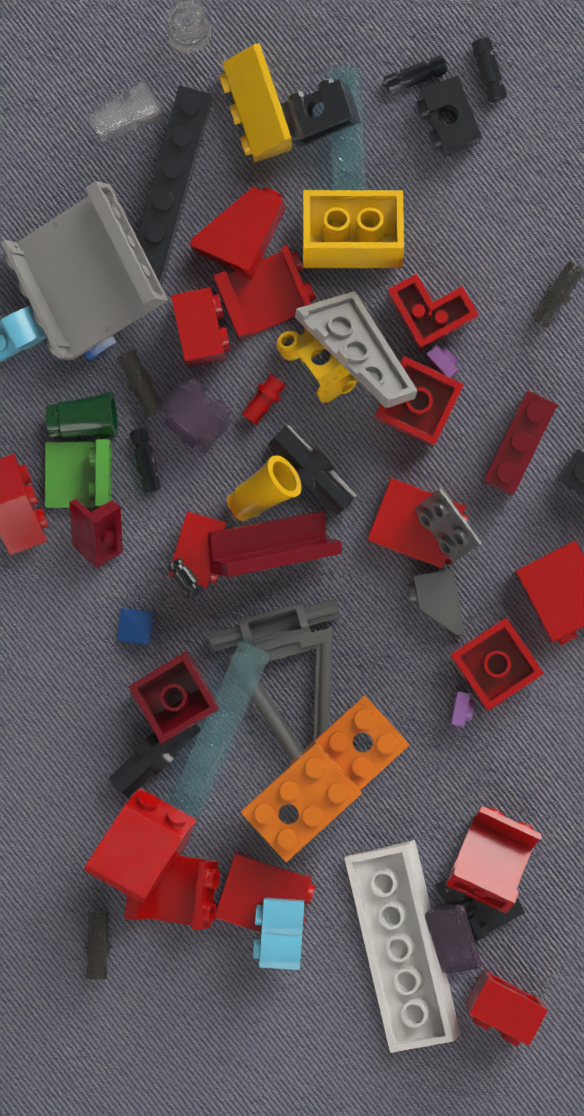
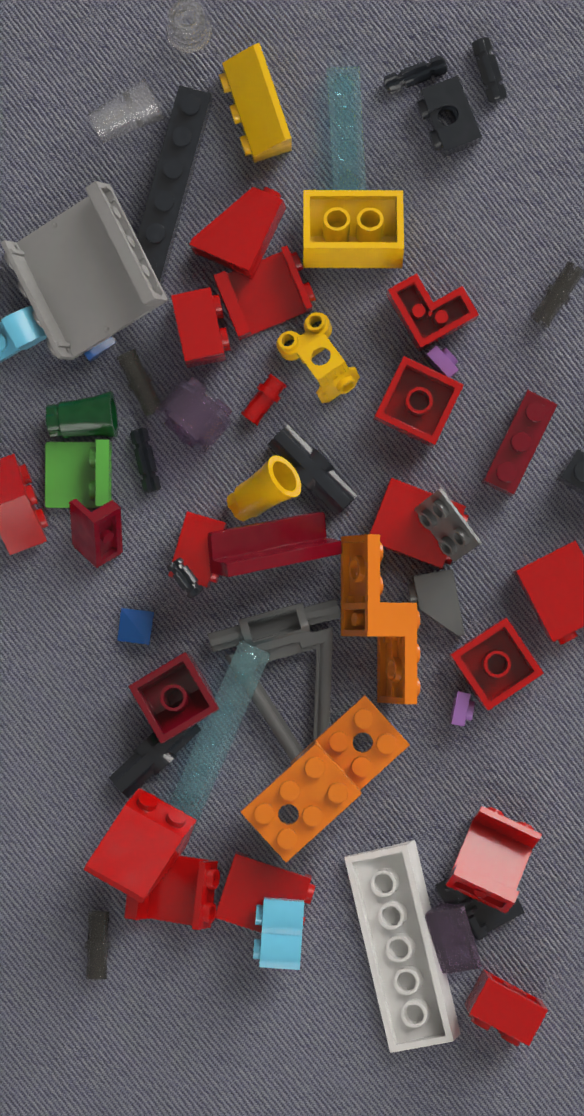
(337, 115): black brick -> none
(357, 343): light grey wing -> none
(391, 622): none -> orange bracket

